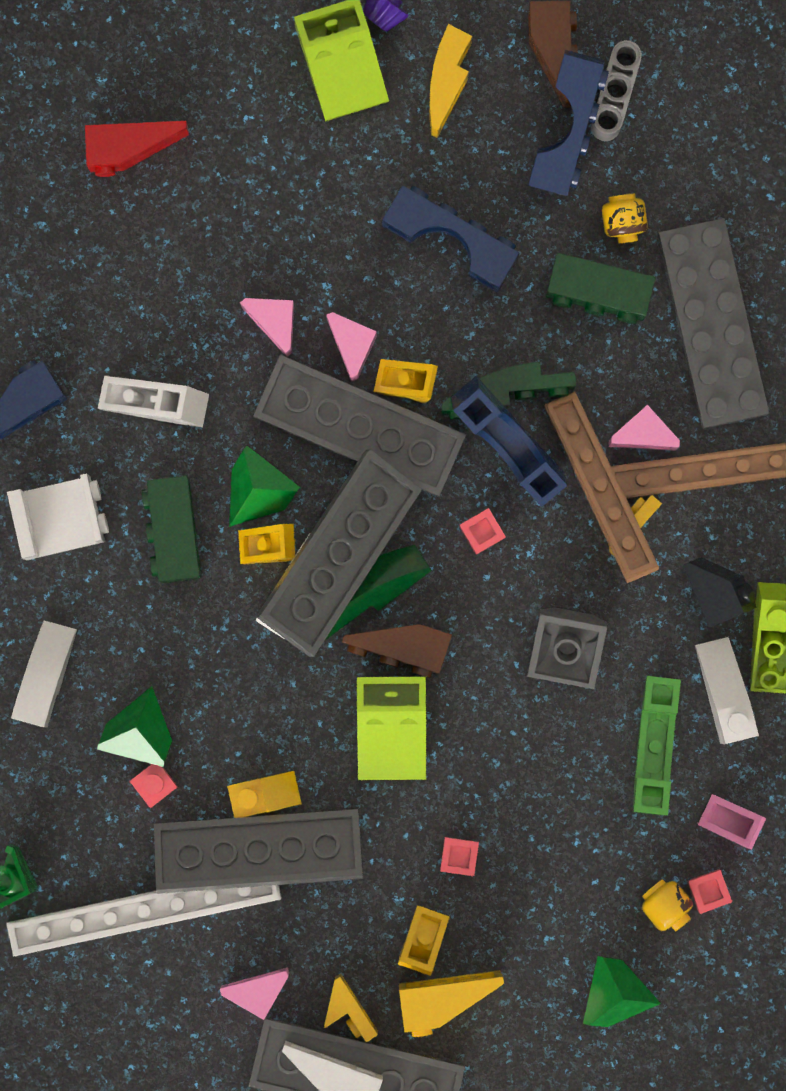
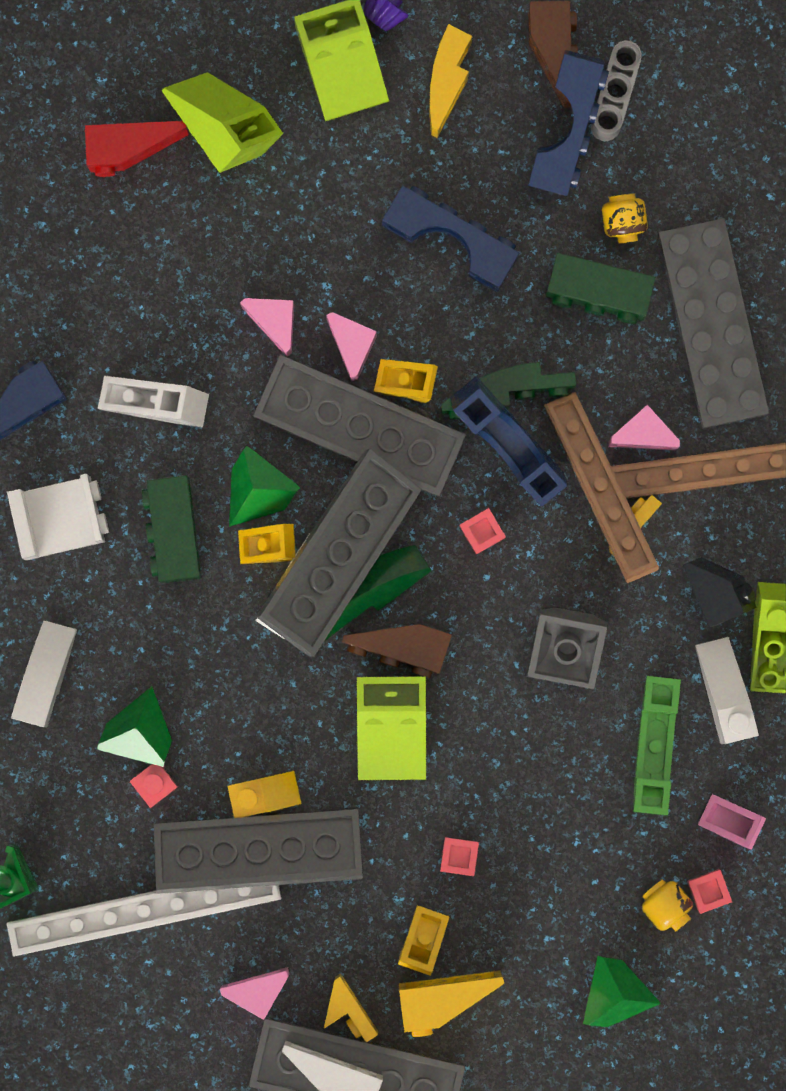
(223, 120): none -> lime slope

